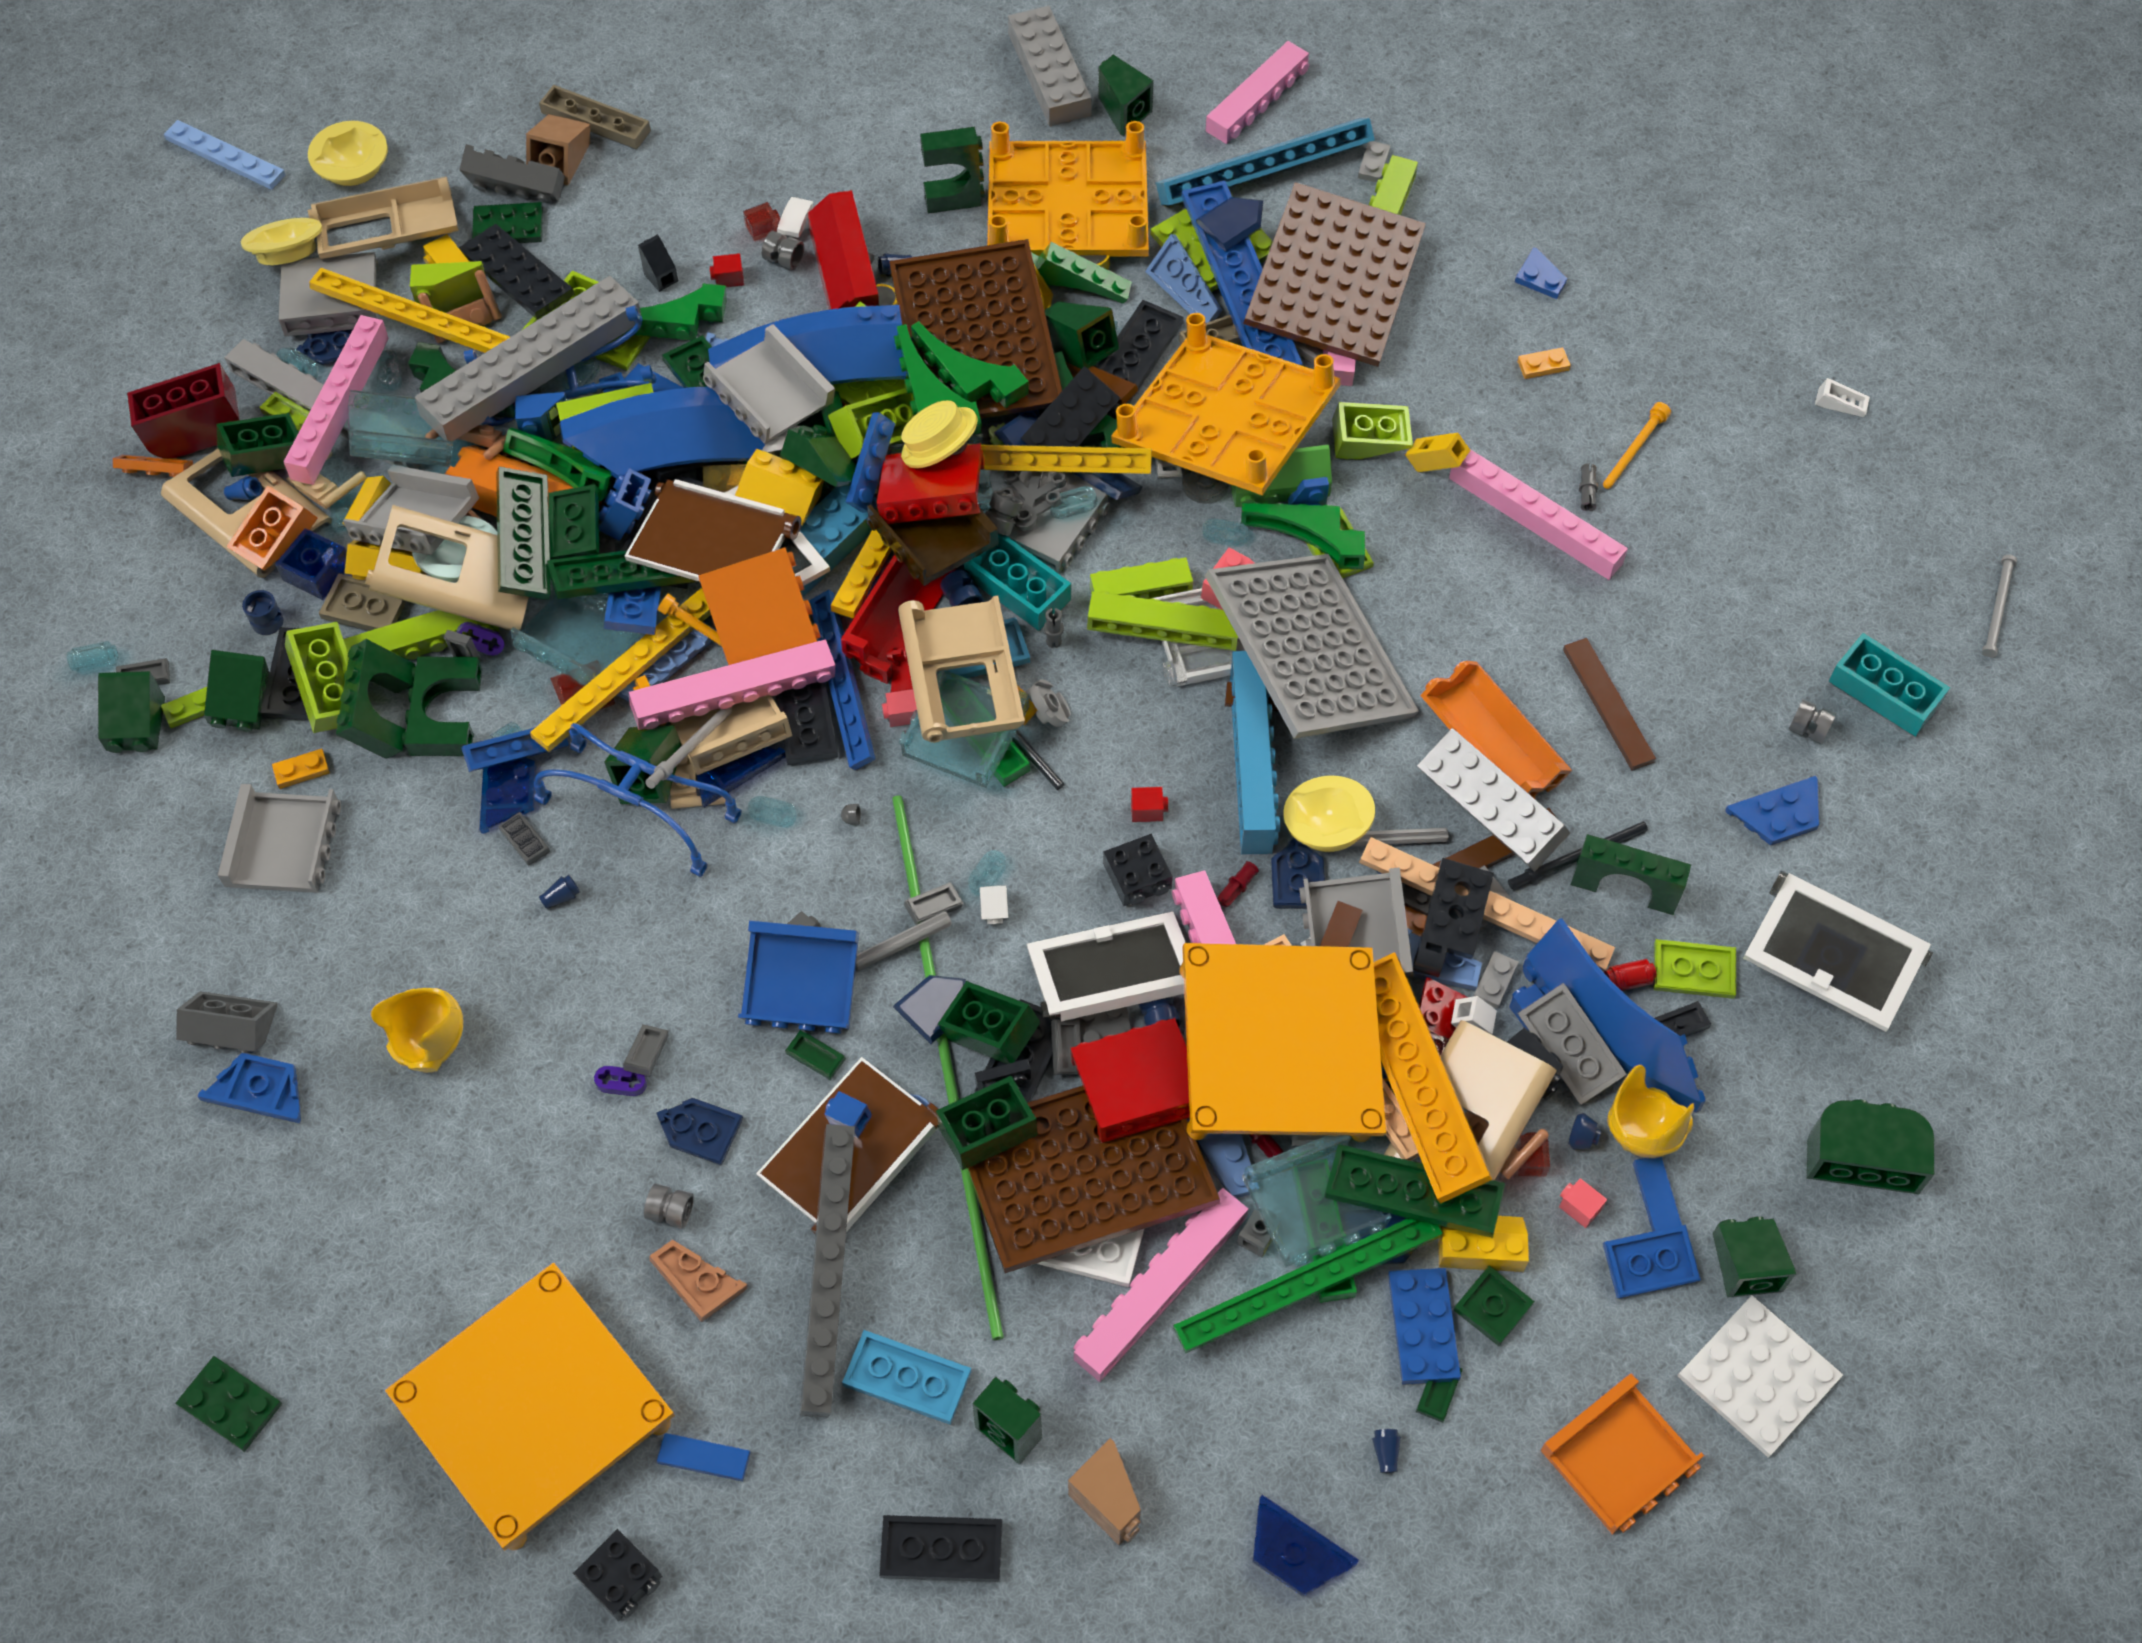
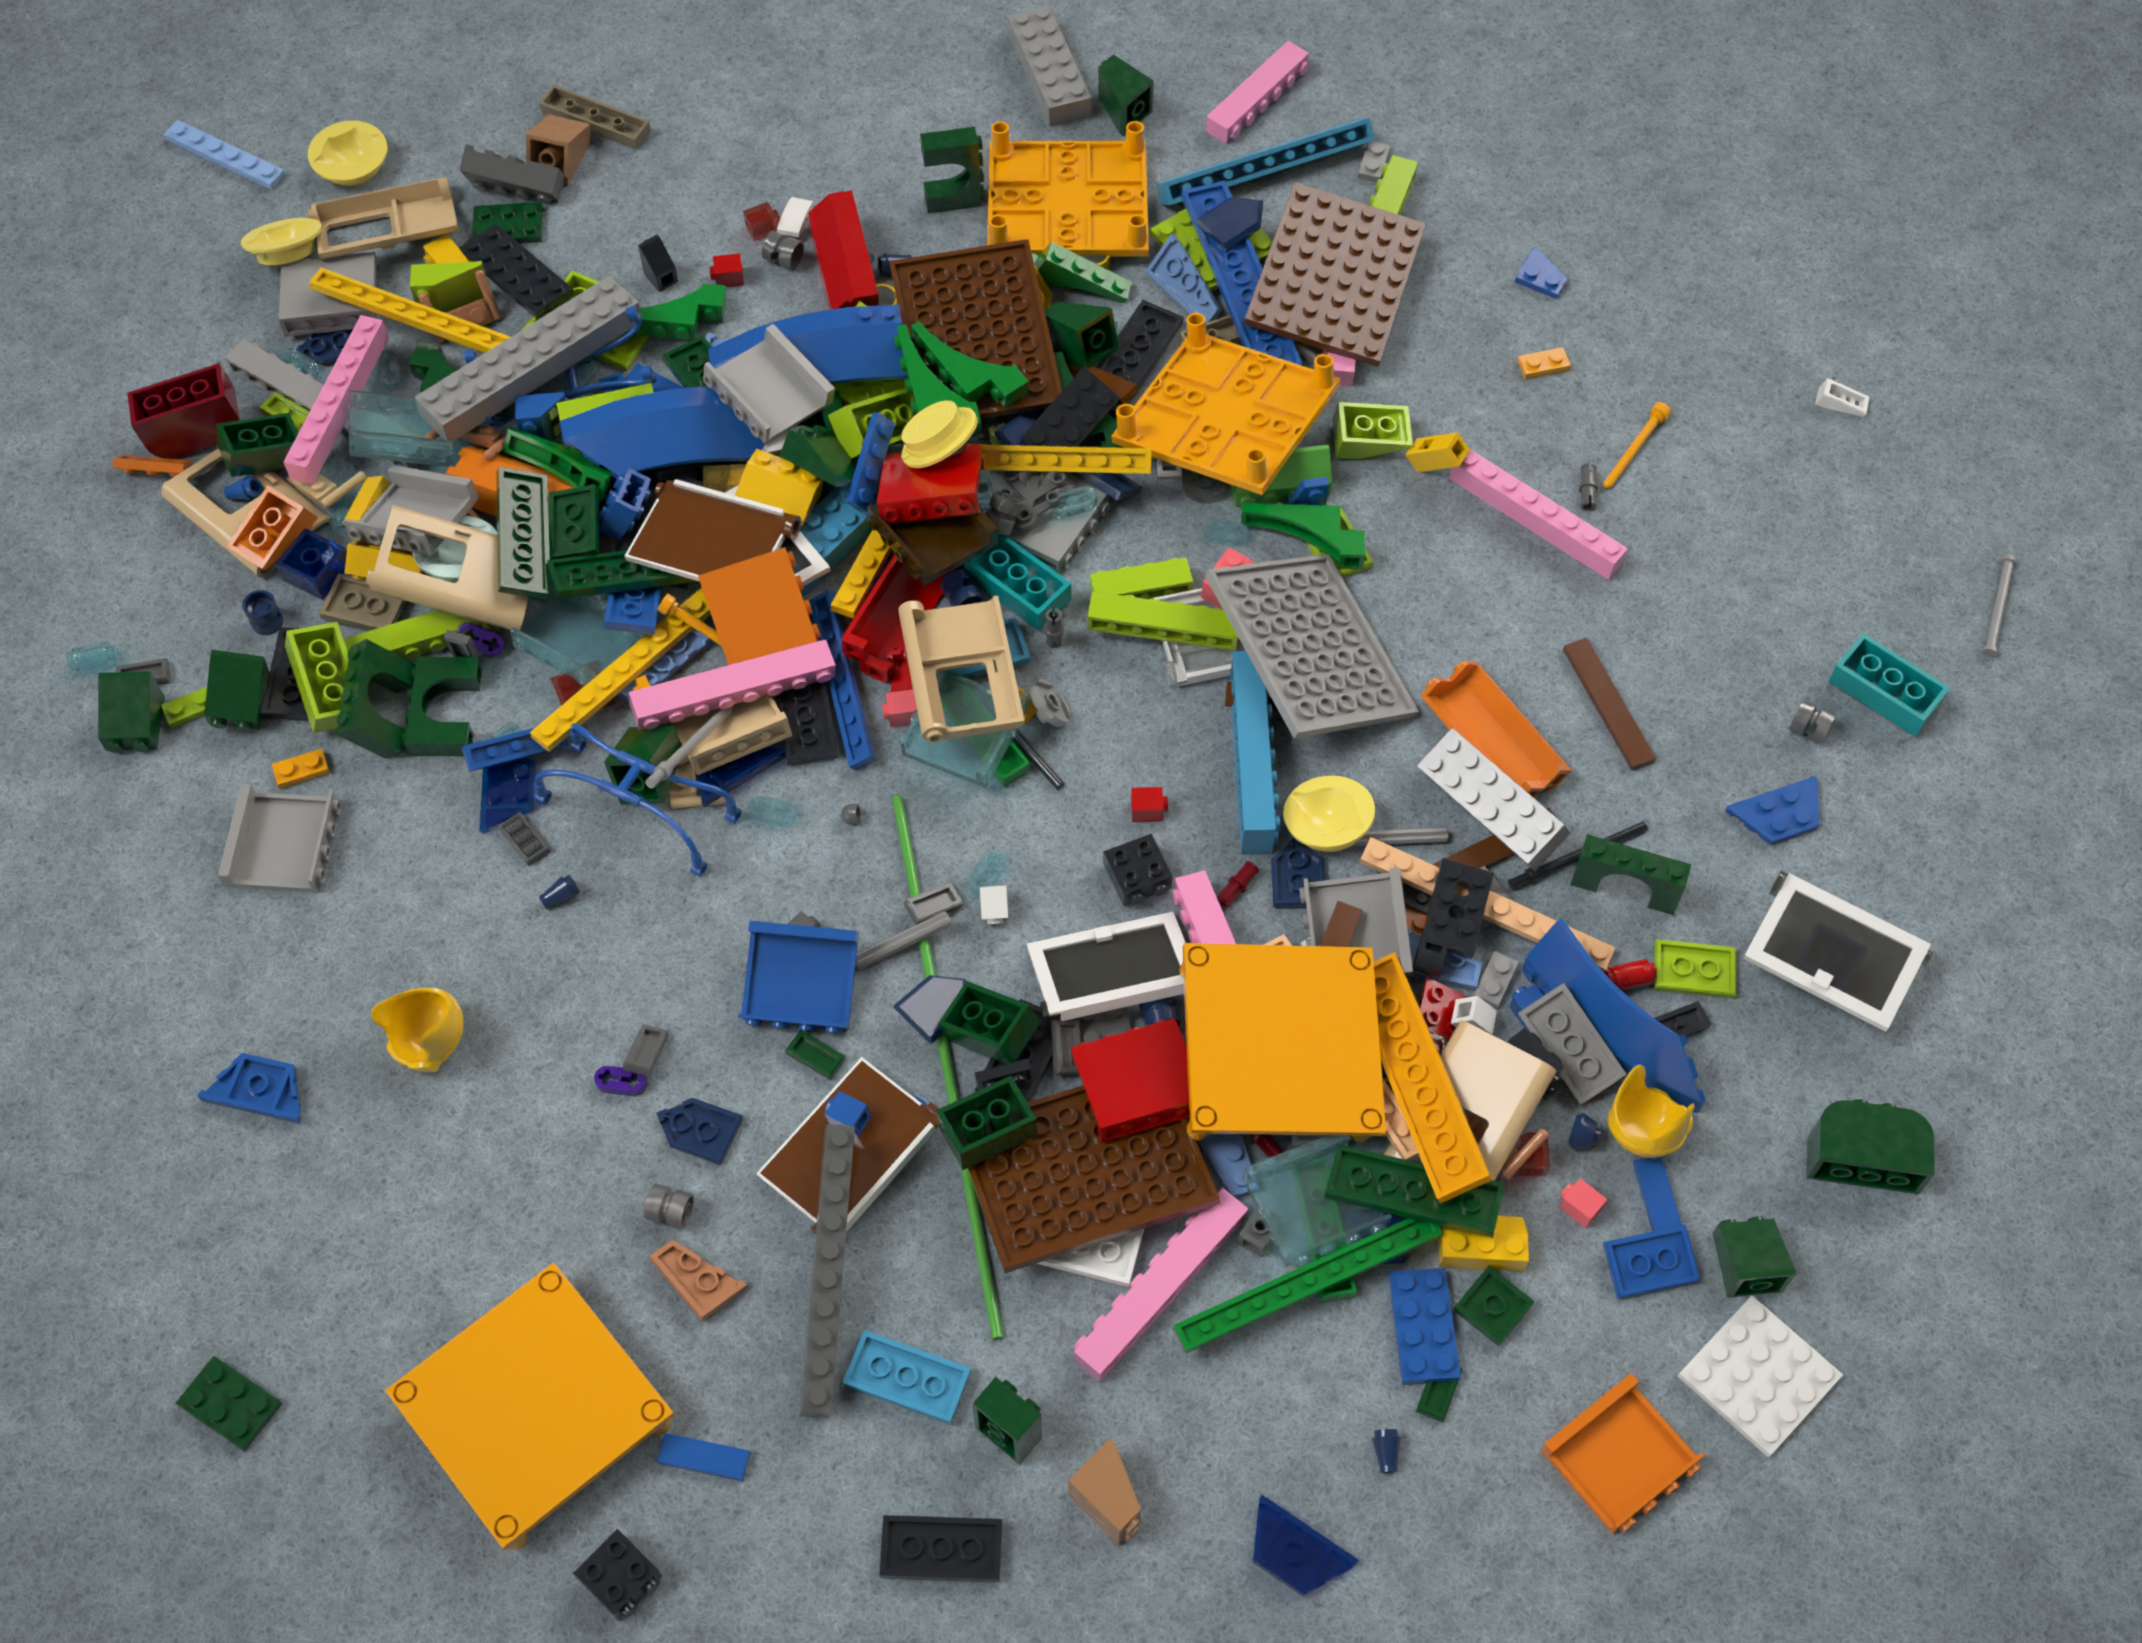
(225, 1021): dark grey slope -> none

